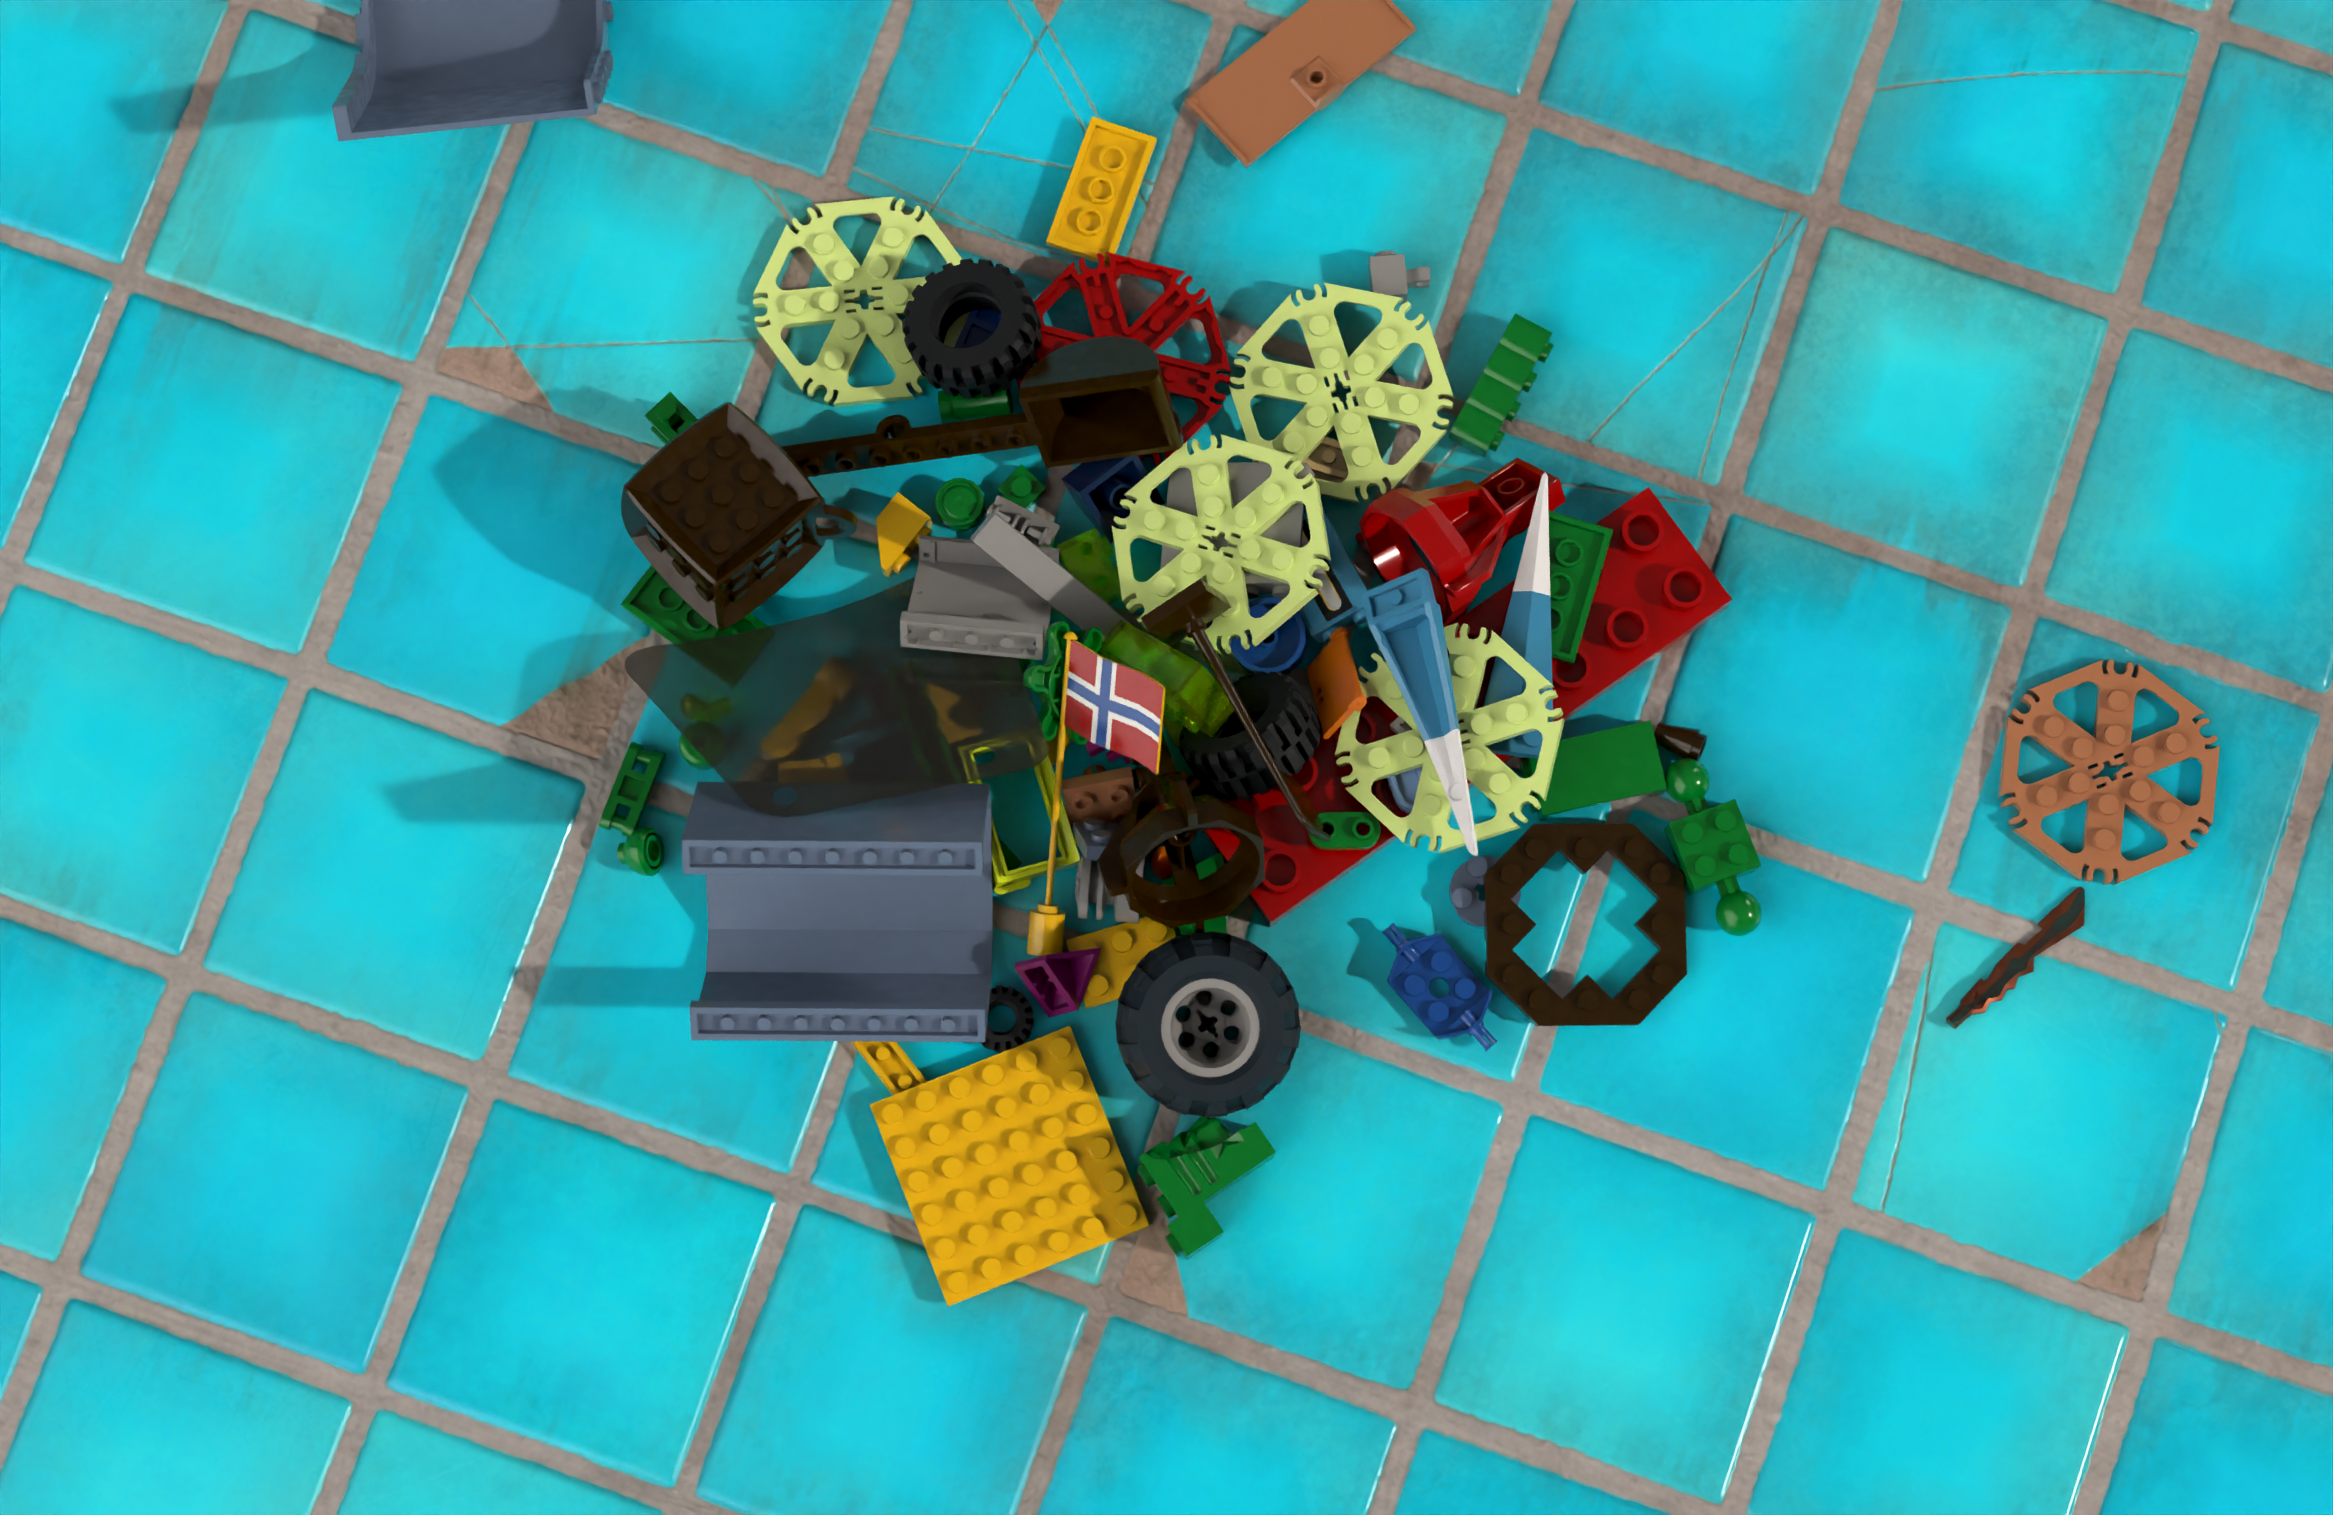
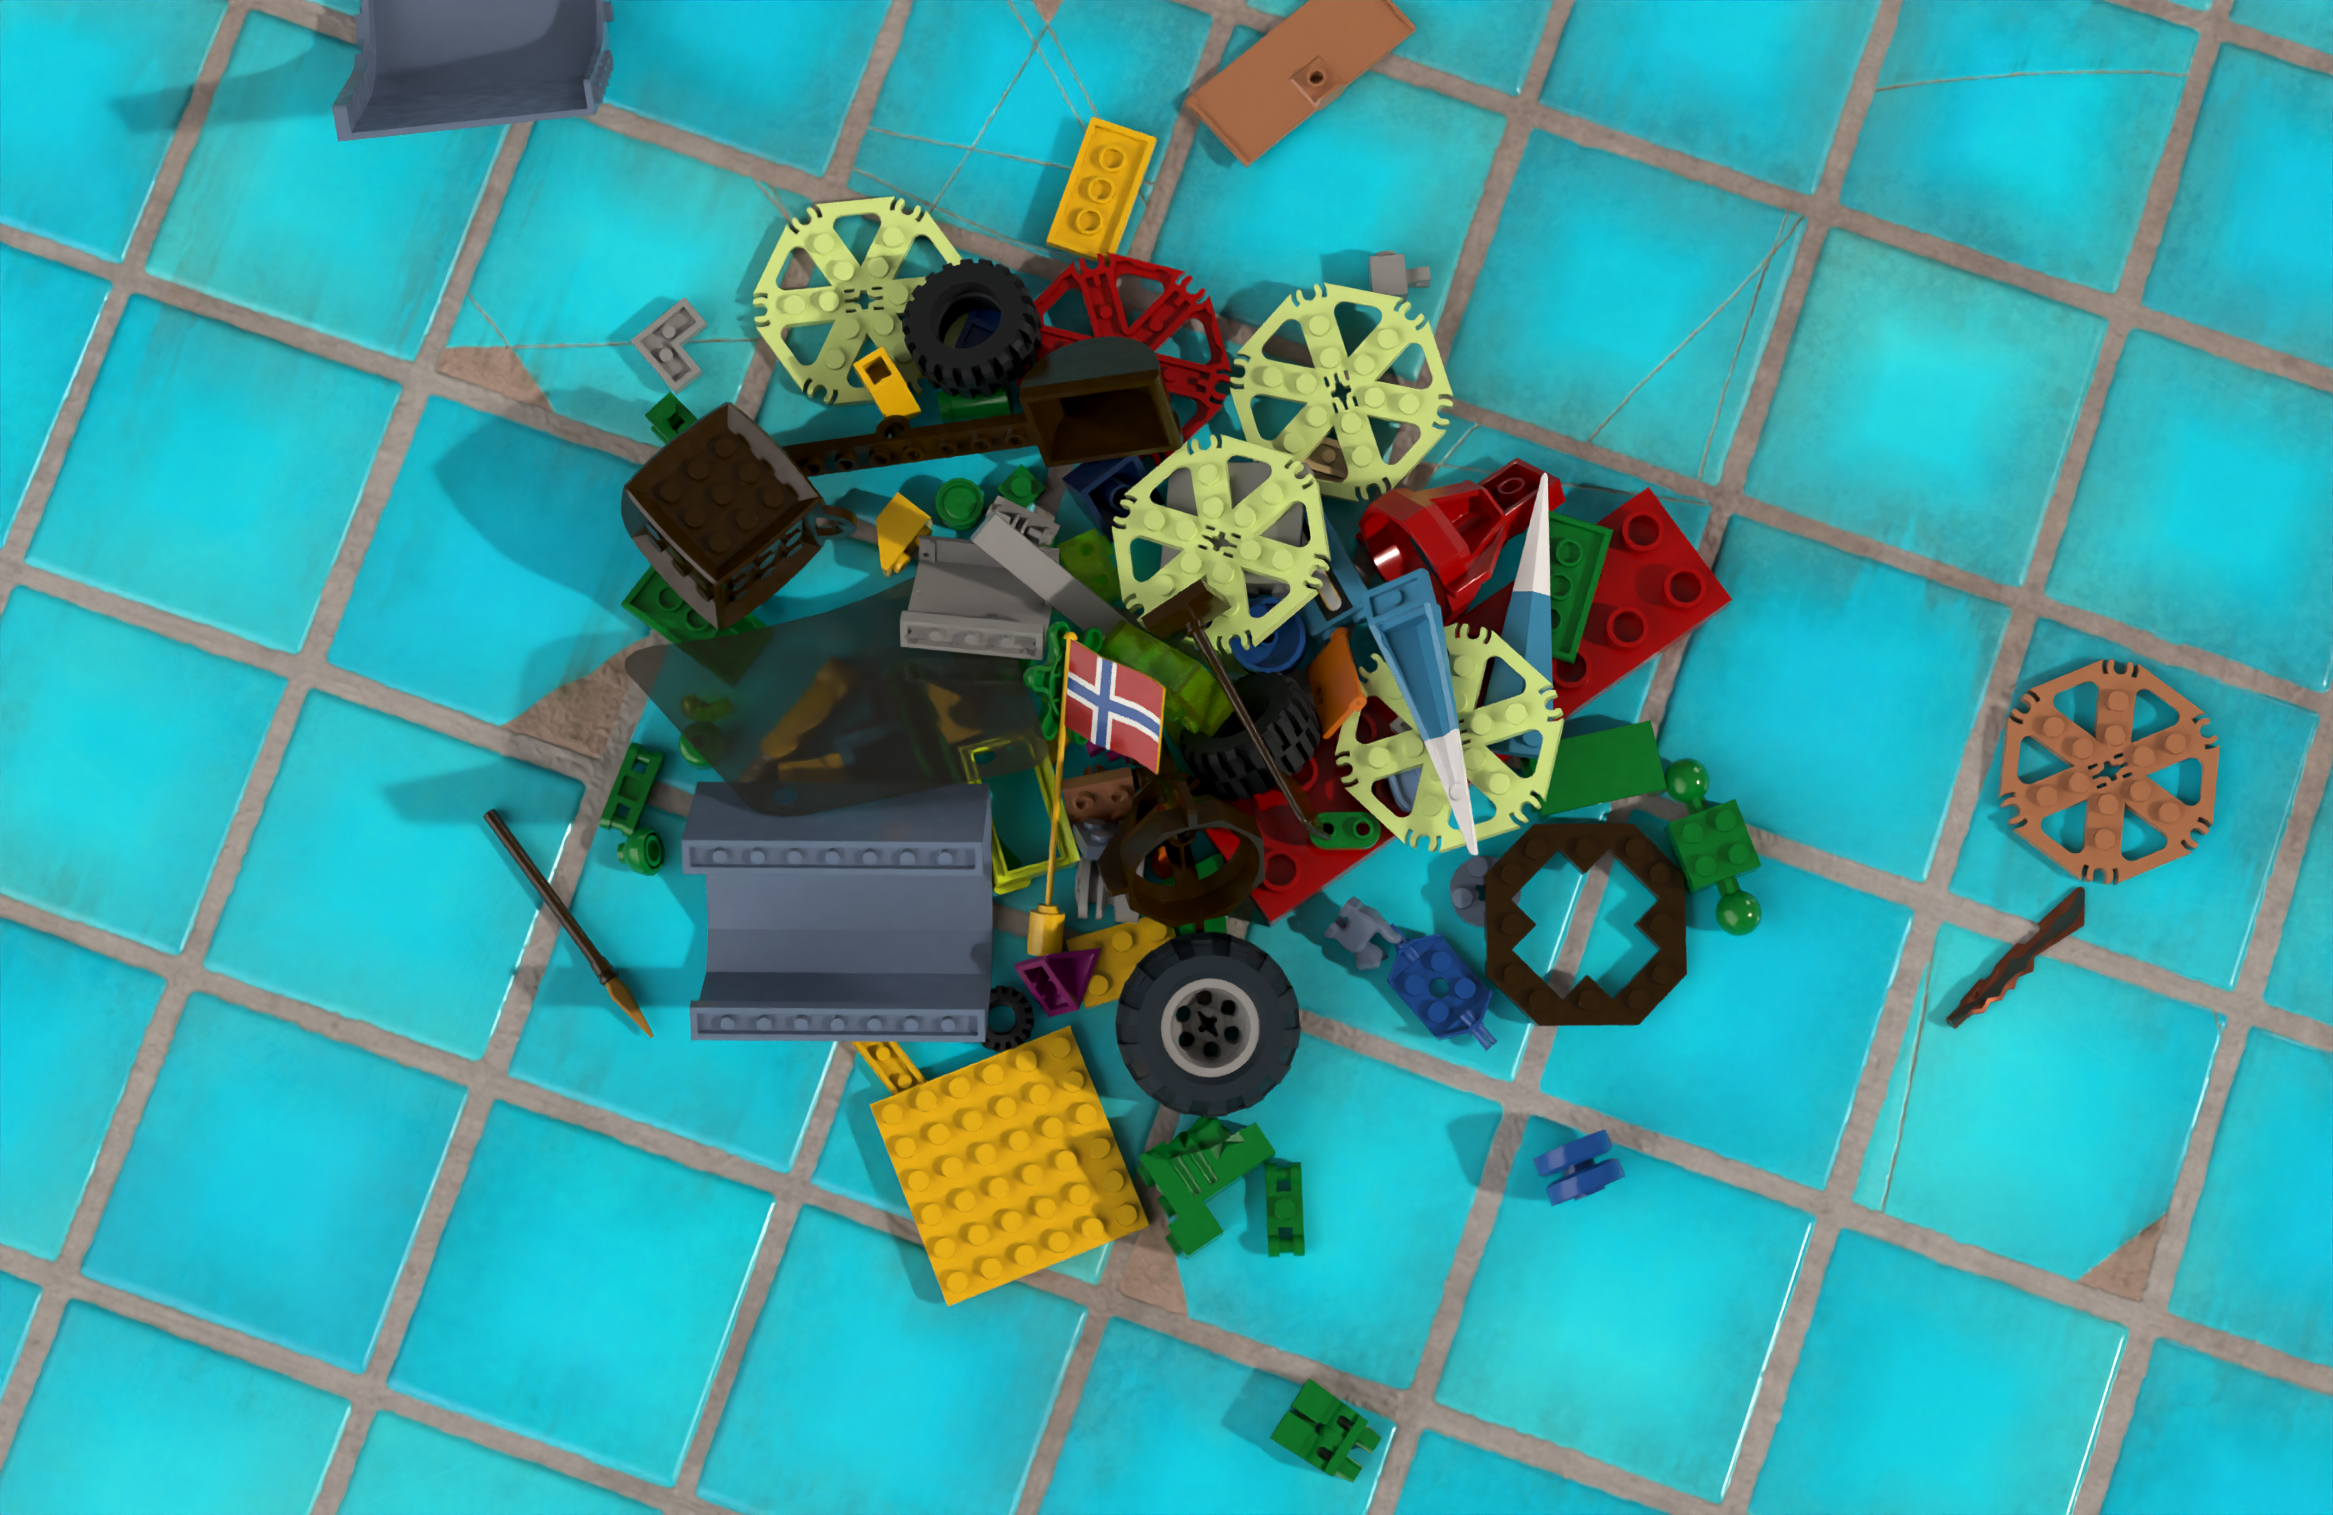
(617, 989): none -> dark brown piece
(663, 343): none -> light grey plate
(886, 385): none -> yellow slope
(1284, 1209): none -> green plate
(1320, 1406): none -> green hips
(1358, 930): none -> sand blue animal
(1500, 386): green brick -> none
(1579, 1169): none -> blue wheel
(1681, 740): dark brown cone -> none

